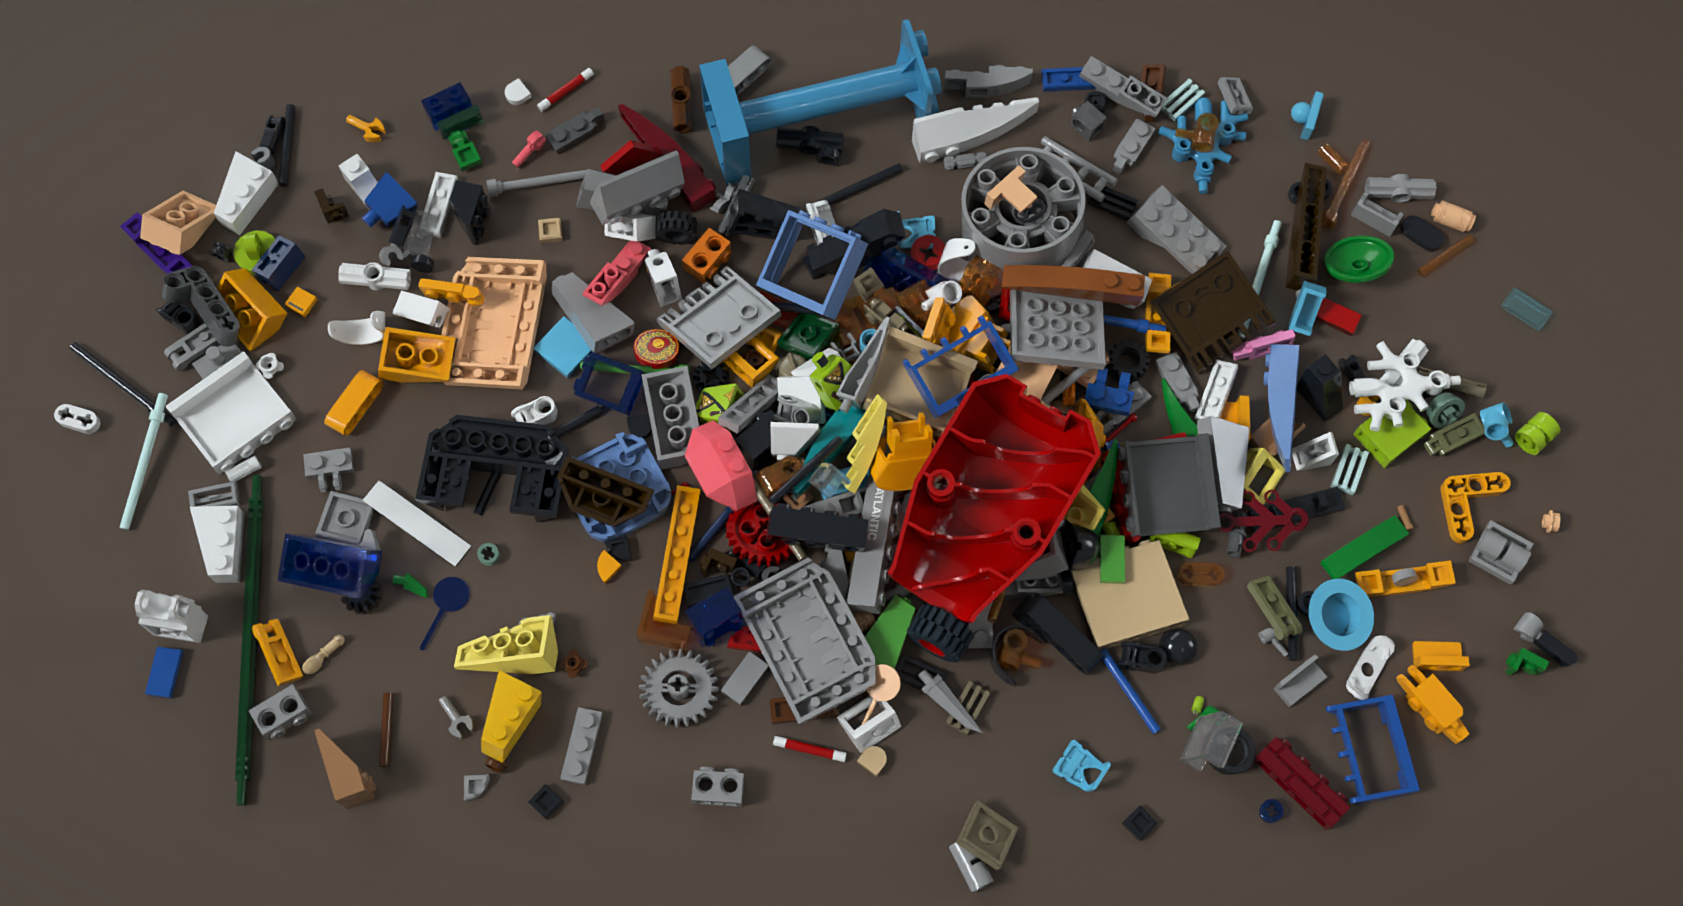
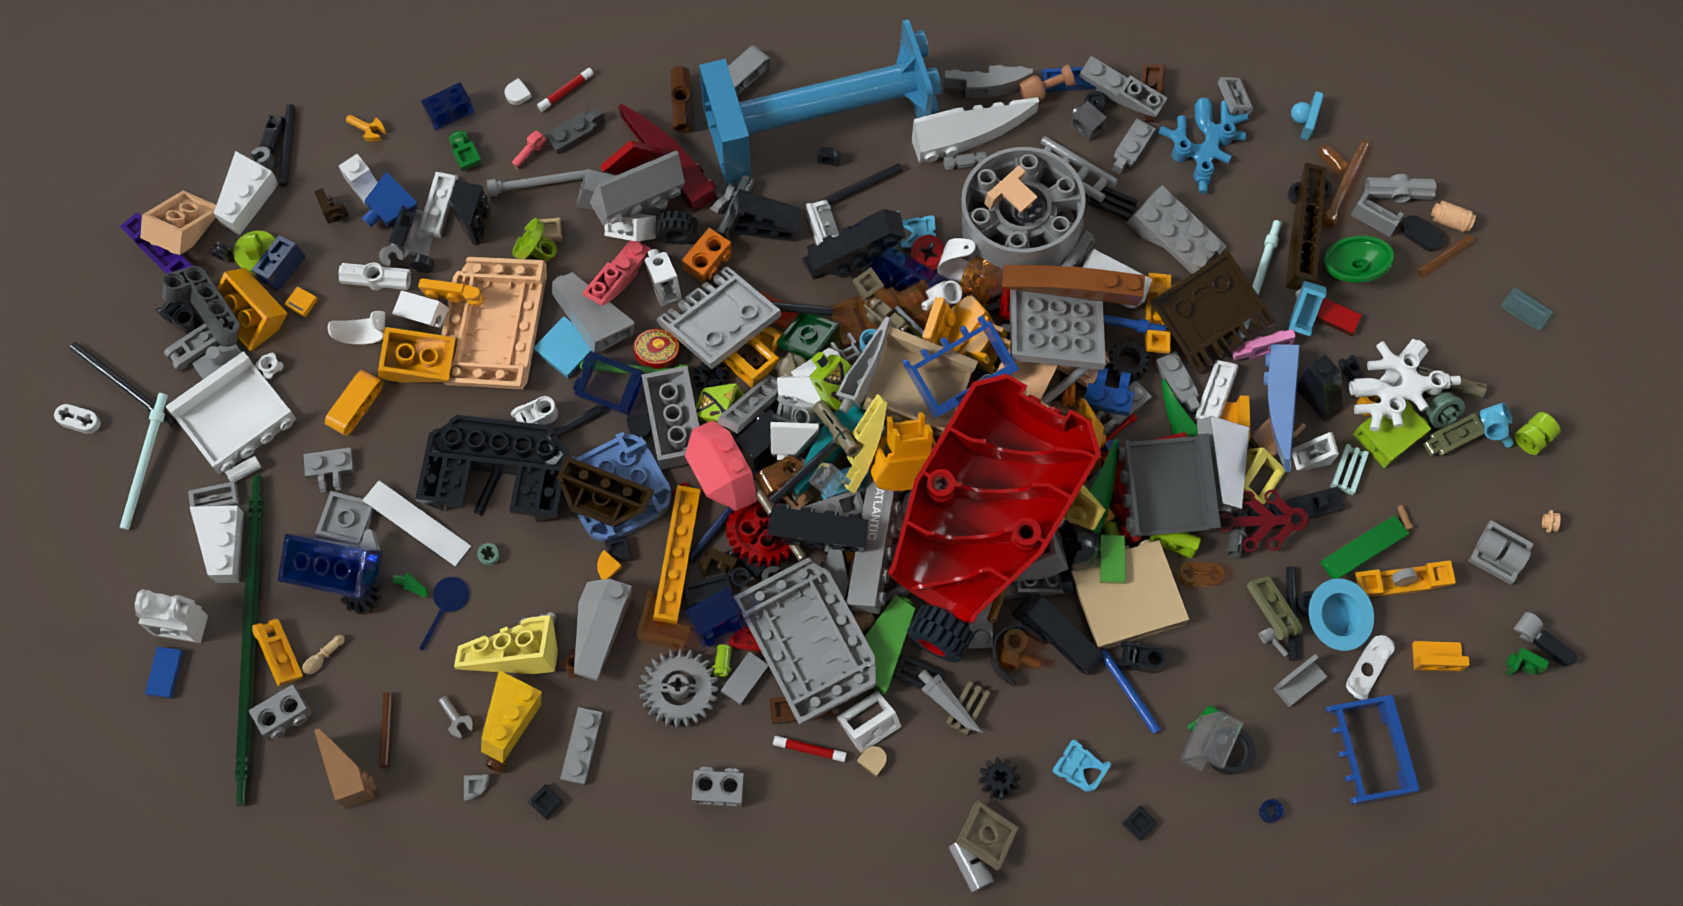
(460, 121): clear green tile -> none
(532, 242): none -> lime tile
(598, 622): none -> light grey wedge
(722, 660): none -> lime pin
(783, 247): medium blue window -> none
(808, 139): black piece -> none
(849, 444): none -> dark tan pin
(886, 687): light nougat piece -> none
(999, 787): none -> black gear
(1035, 87): none -> nougat piece
(1179, 646): black hair -> none
(1192, 89): light aqua tile -> none
(1198, 704): lime piece -> none
(1202, 139): clear orange piece -> none
(1302, 783): dark red brick -> none
(1435, 704): light orange hinge -> none
(1461, 498): light orange beam -> none

